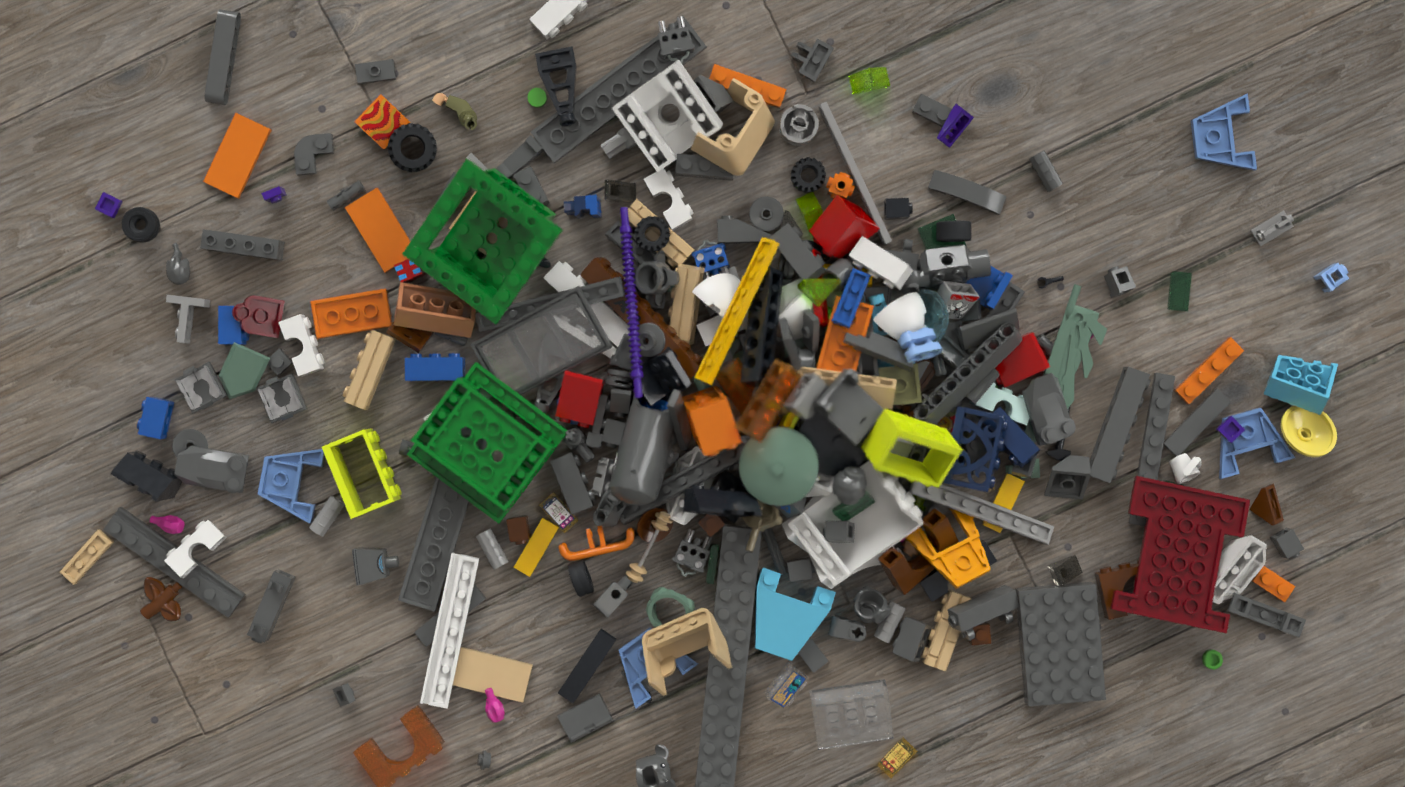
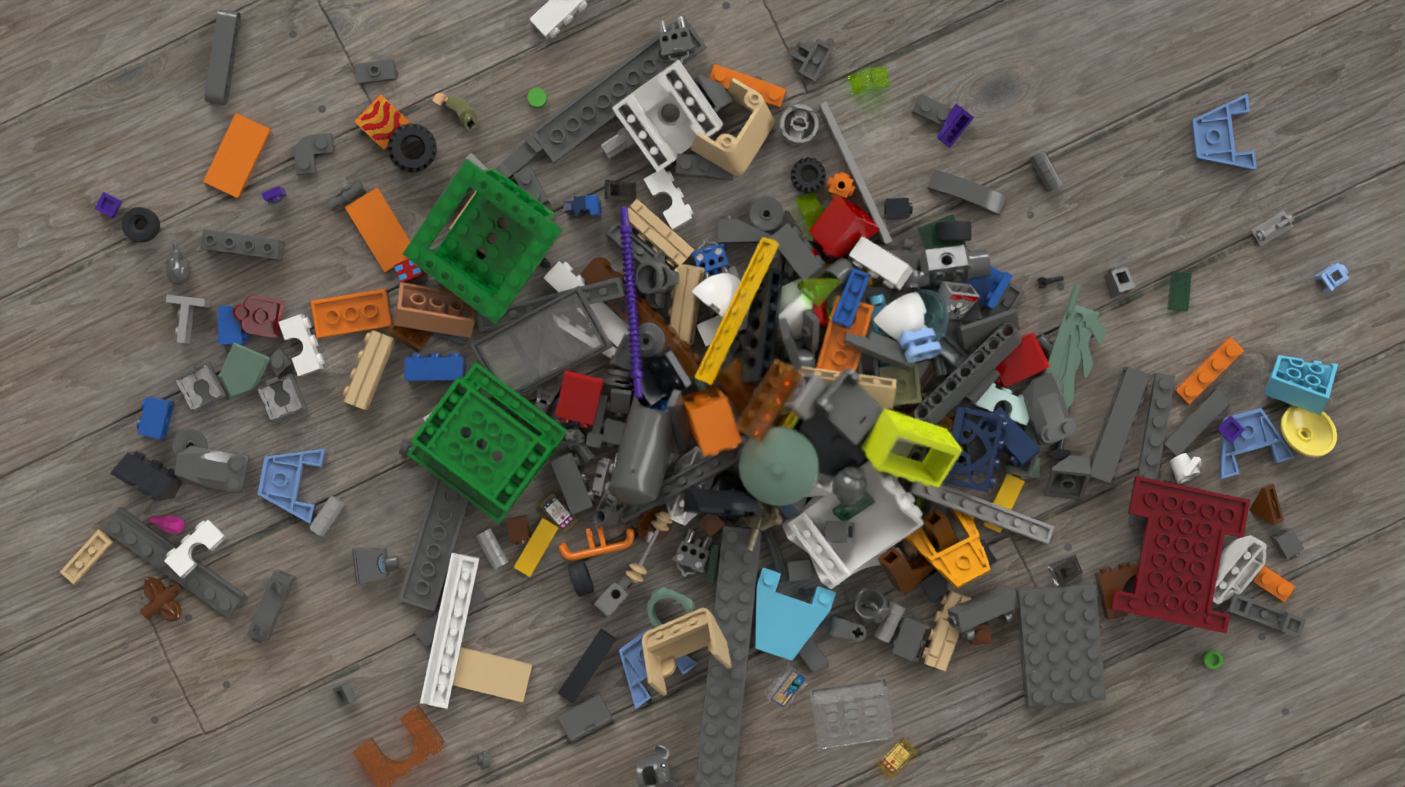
(343, 477): neon yellow hose -> none
(494, 708): dark pink piece -> none
(554, 61): black plate -> none
(652, 245): black tyre -> none

